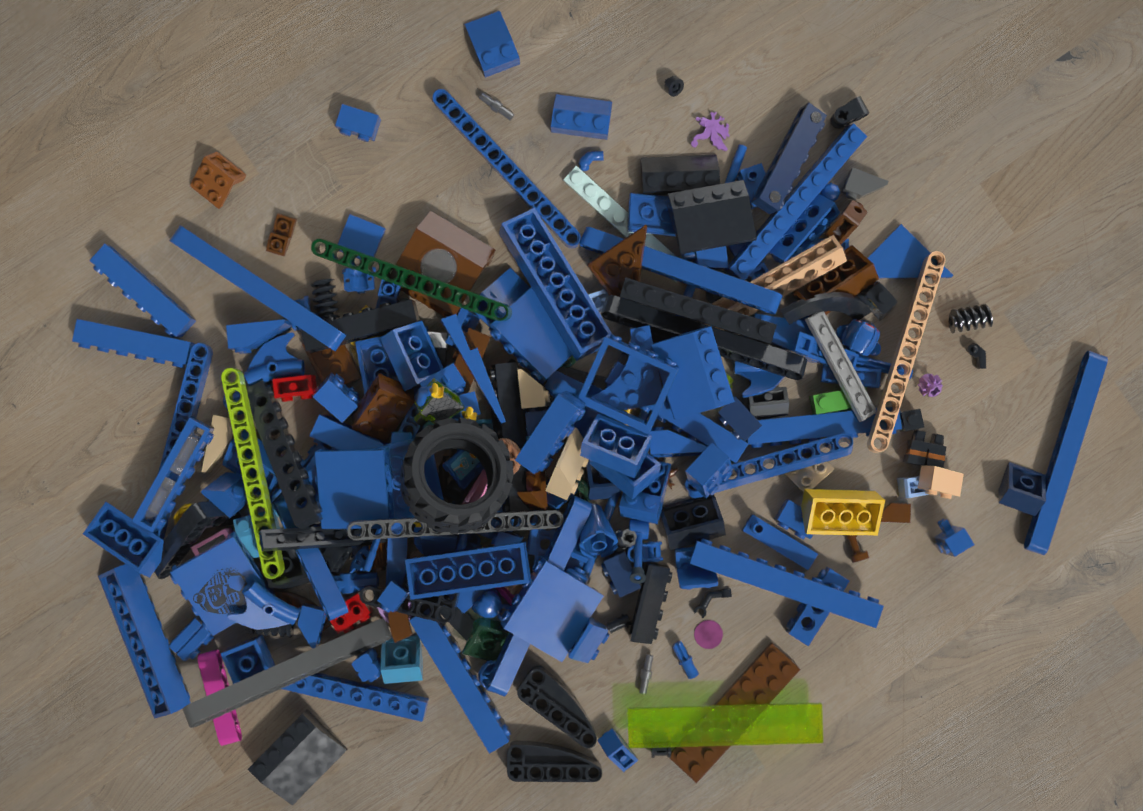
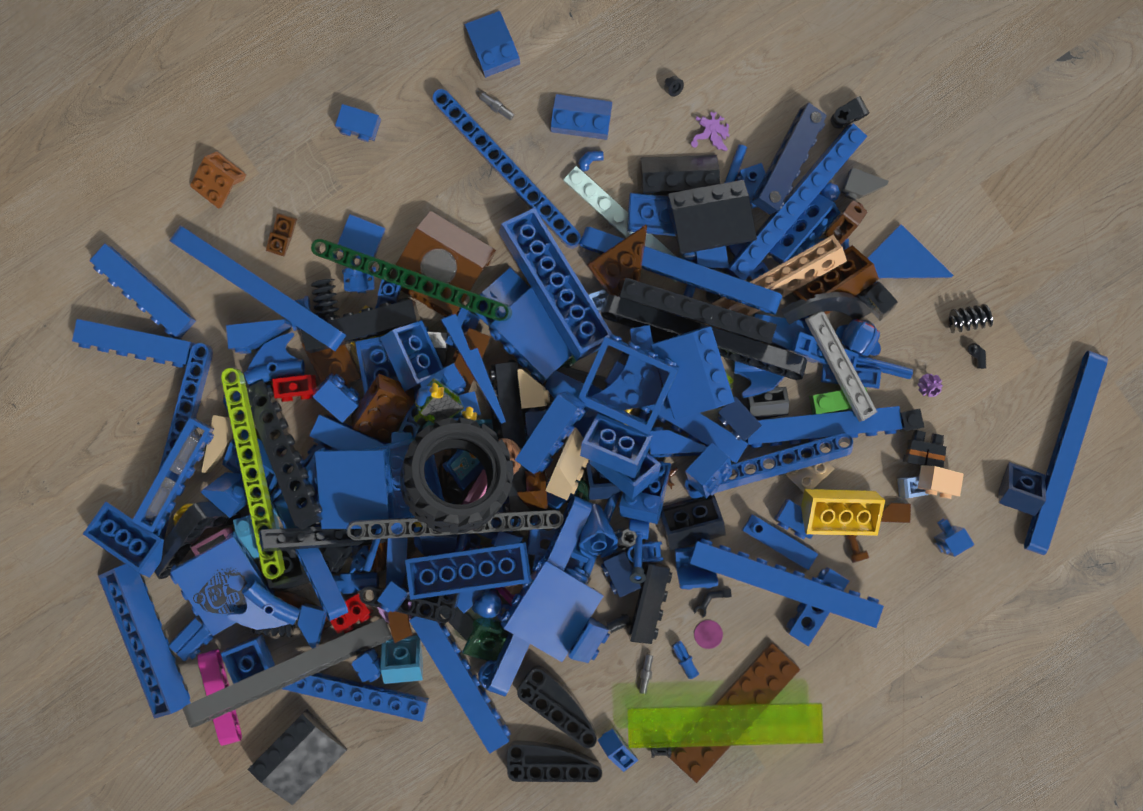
(912, 345): light nougat beam -> none

